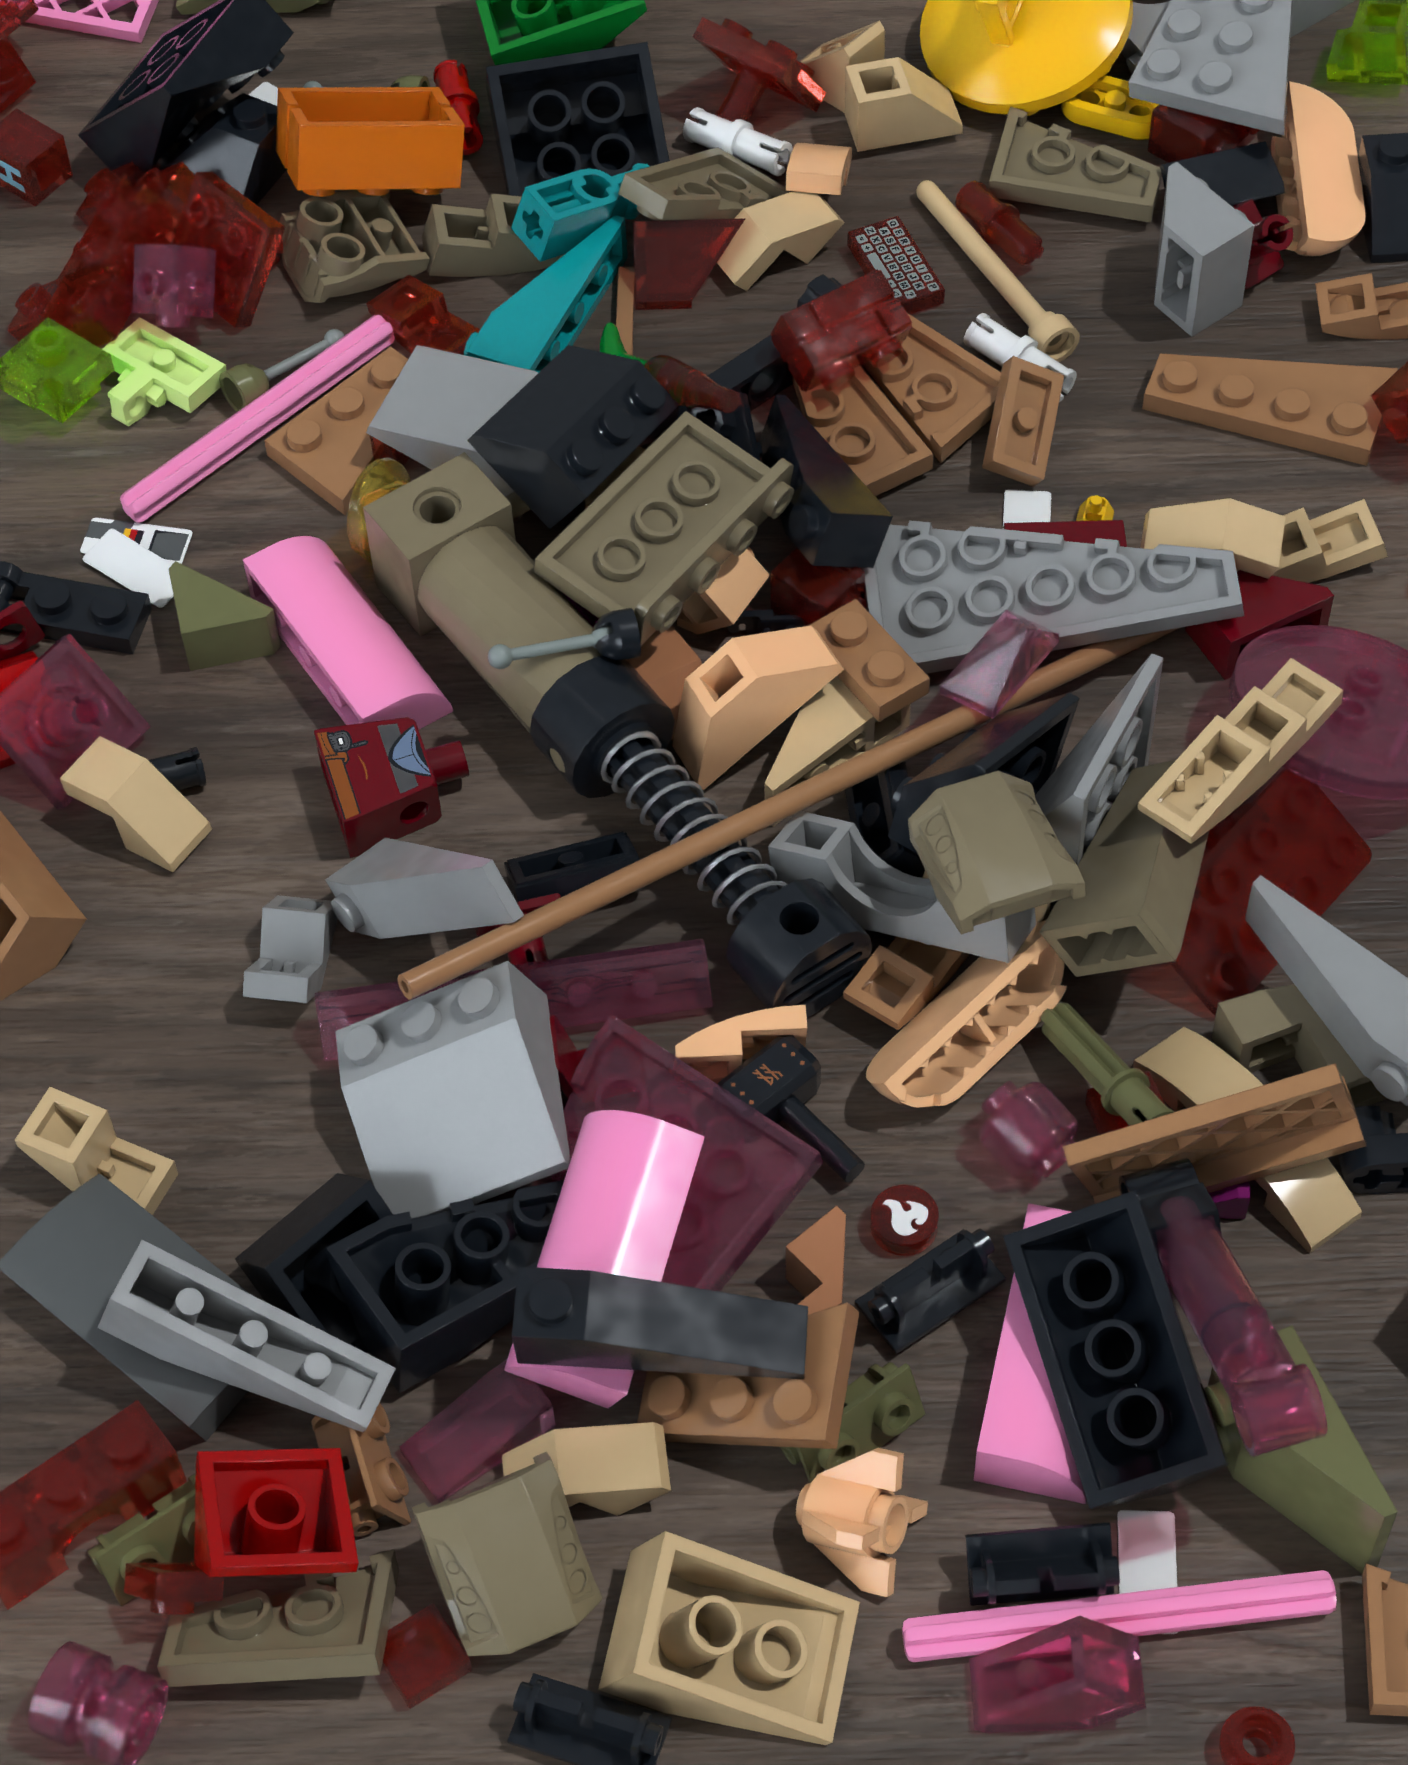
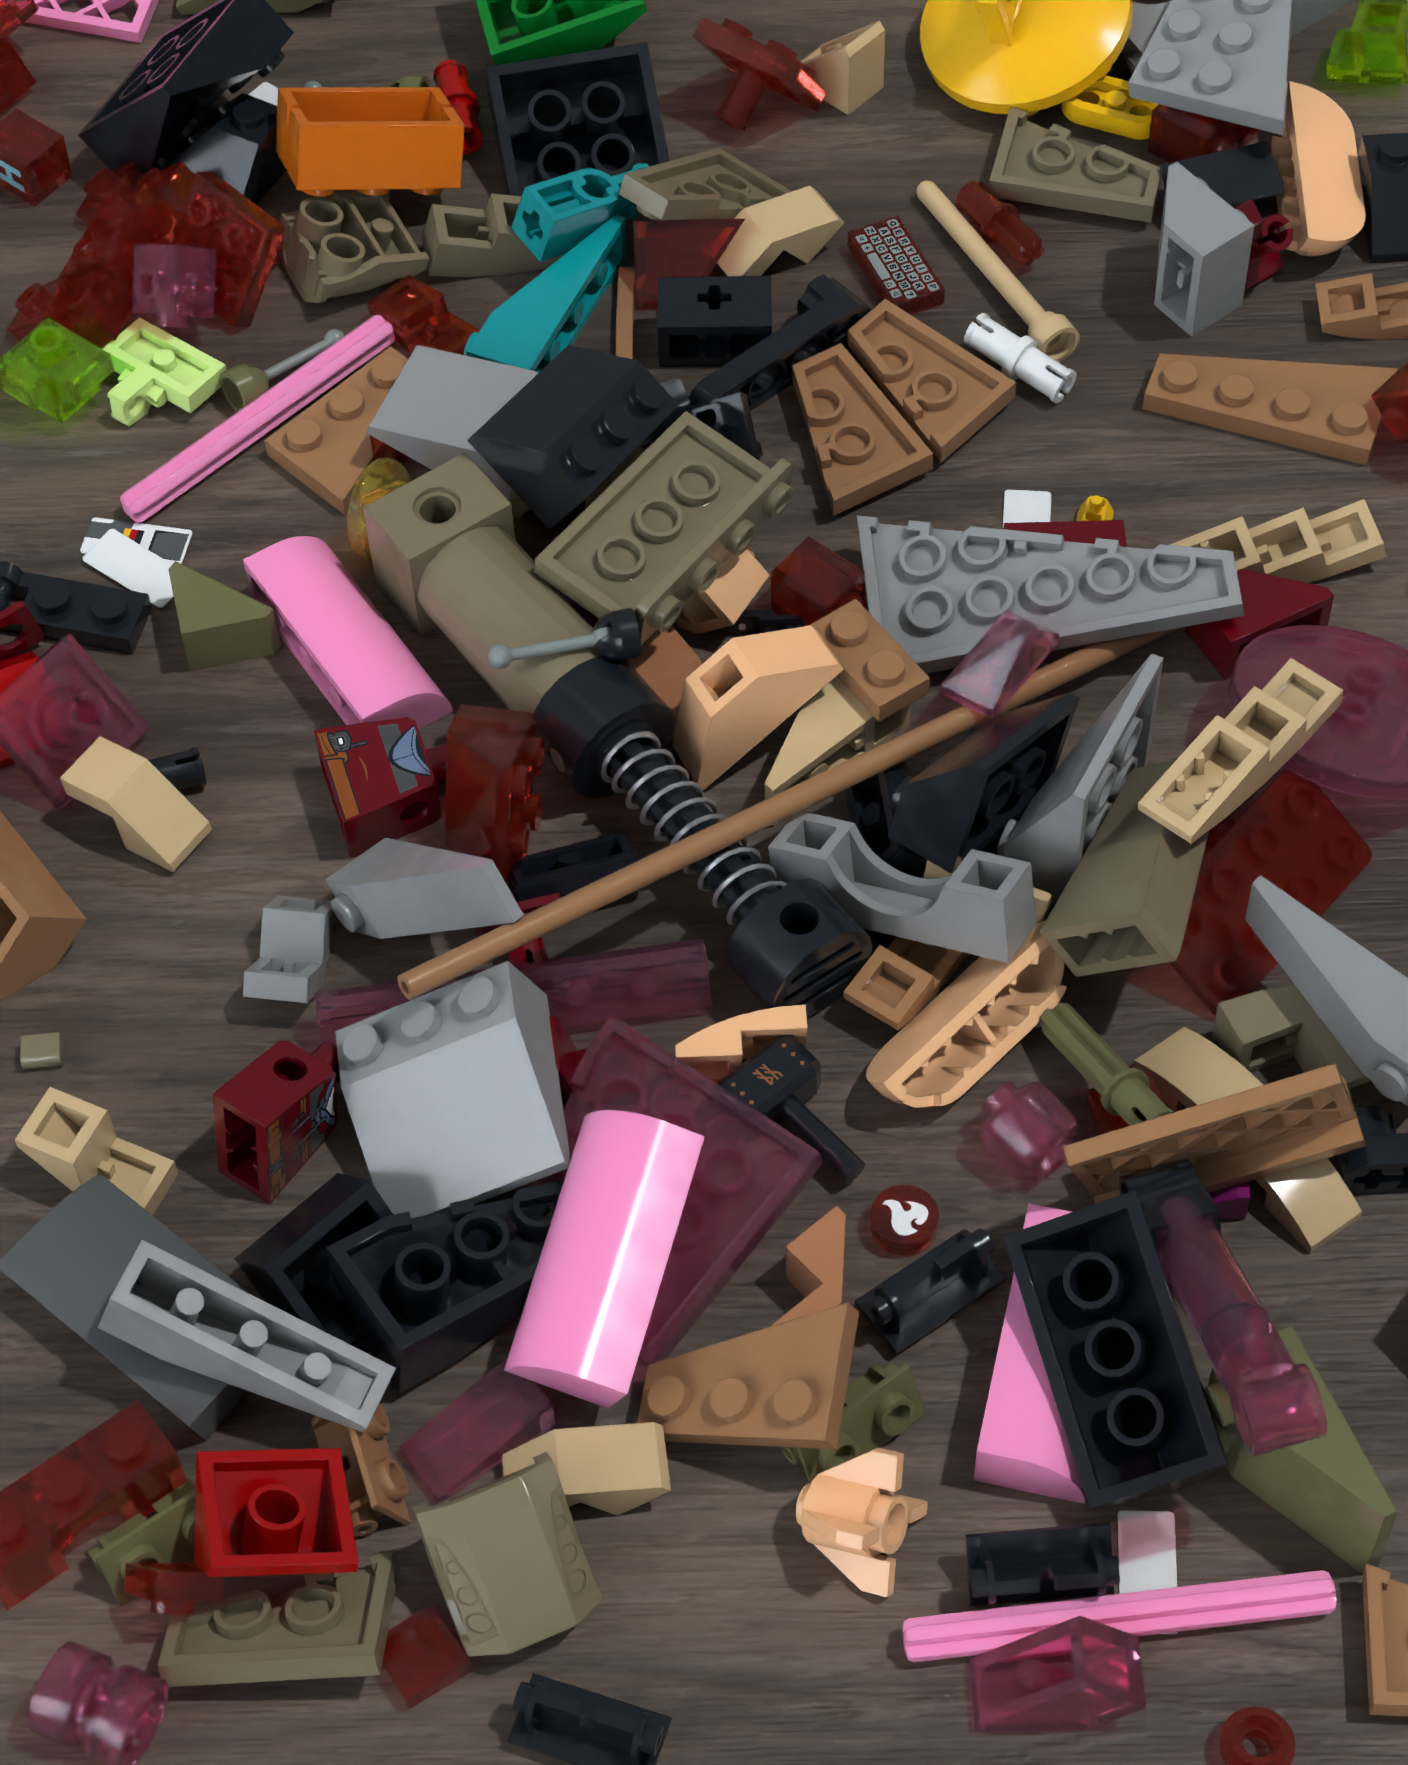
(41, 1050): none -> dark tan piece
(276, 1116): none -> dark red torso
(491, 784): none -> clear red slope
(653, 1326): black slope -> none
(683, 382): clear red piece -> none
(711, 318): none -> black brick
(728, 1642): tan slope -> none
(738, 140): white pin -> none
(818, 168): light nougat slope -> none
(831, 510): black slope -> none
(842, 332): clear red brick -> none
(896, 105): tan slope -> none
(991, 850): dark tan slope -> none
(1023, 421): medium nougat plate -> none
(1220, 525): tan slope -> none

